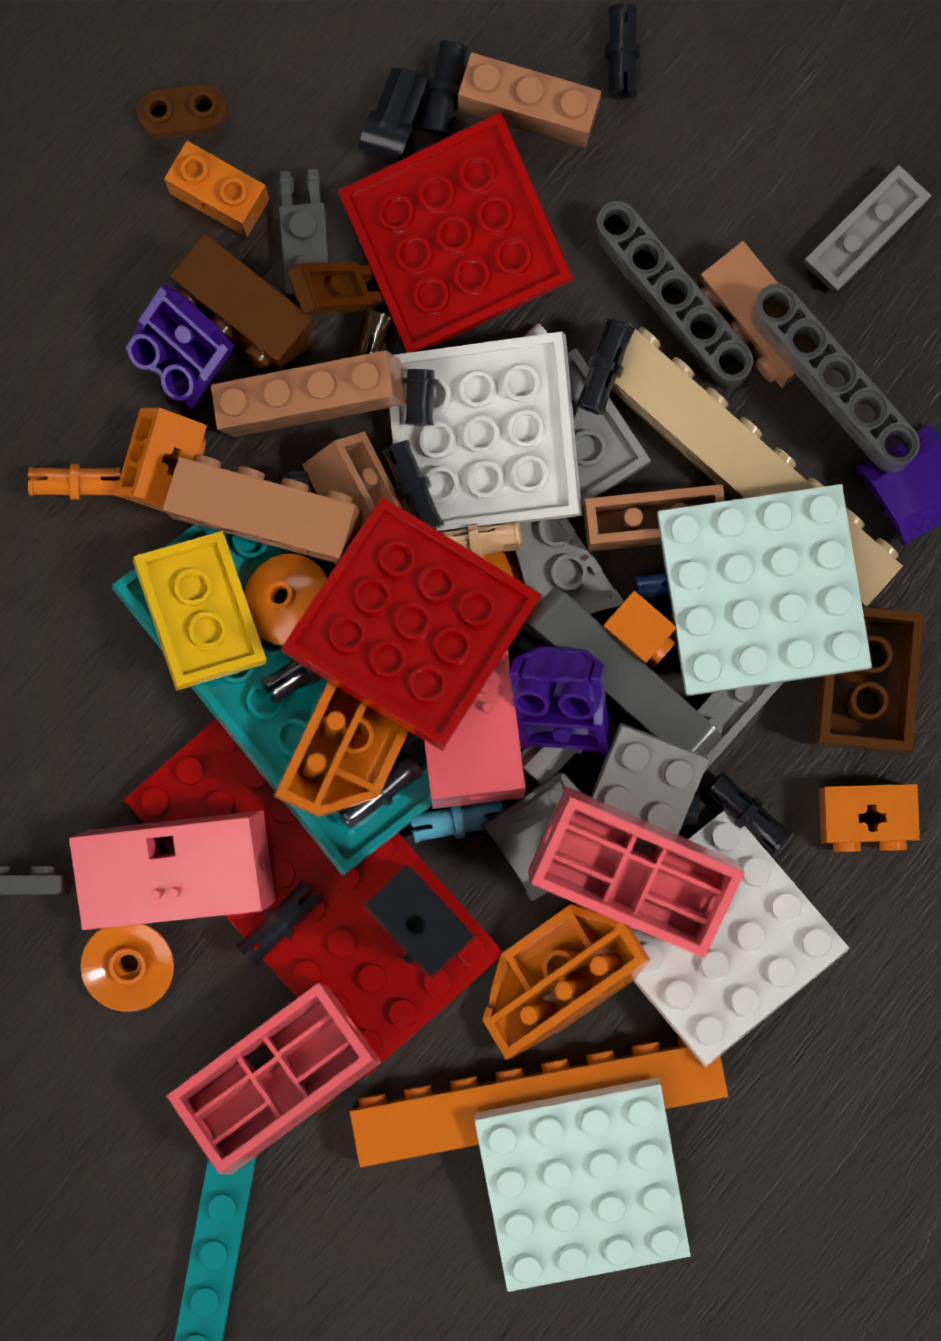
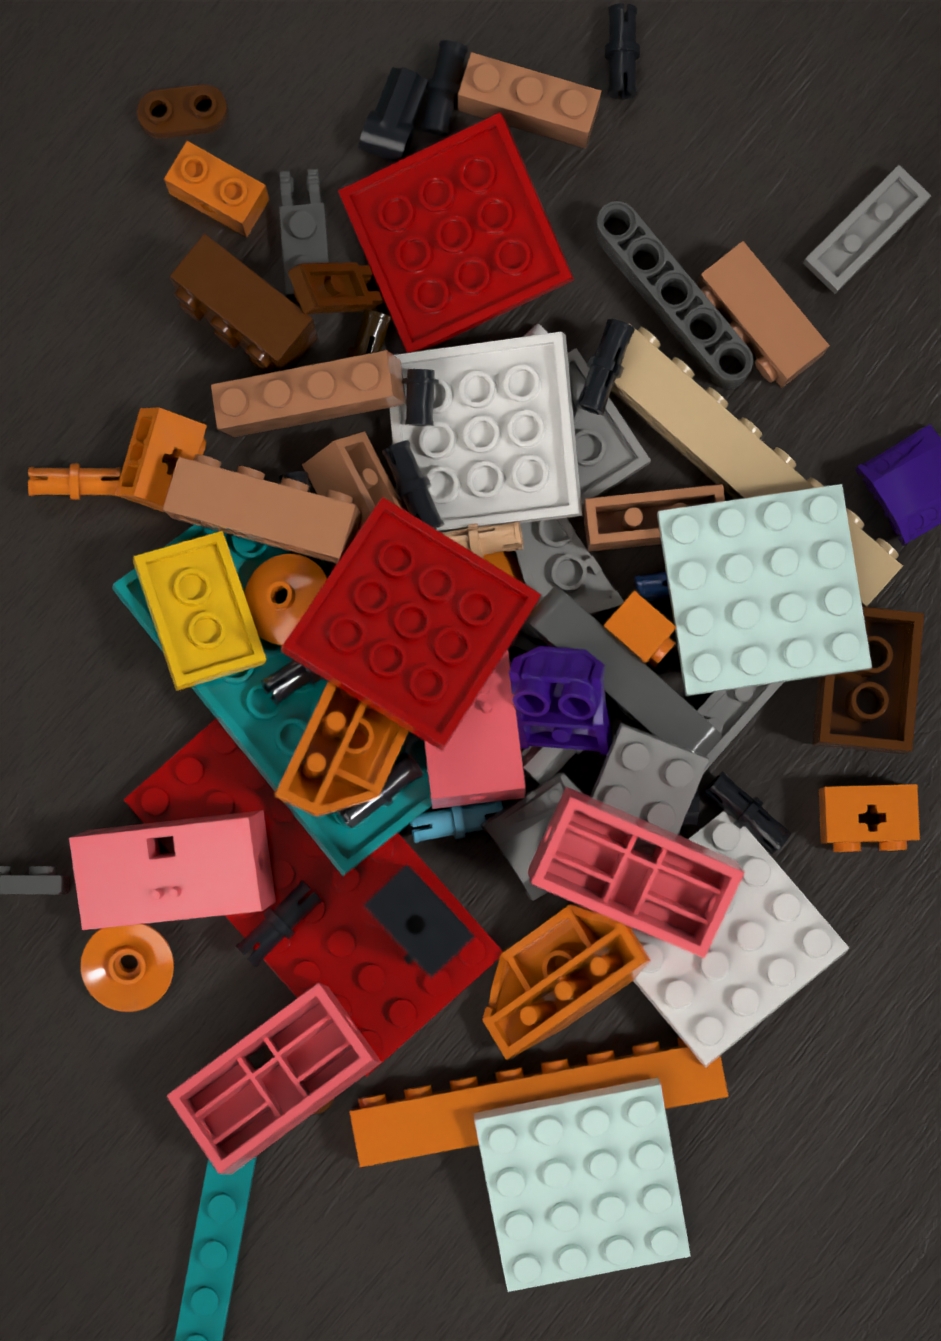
(179, 346): dark purple slope -> none
(828, 356): dark grey beam -> none

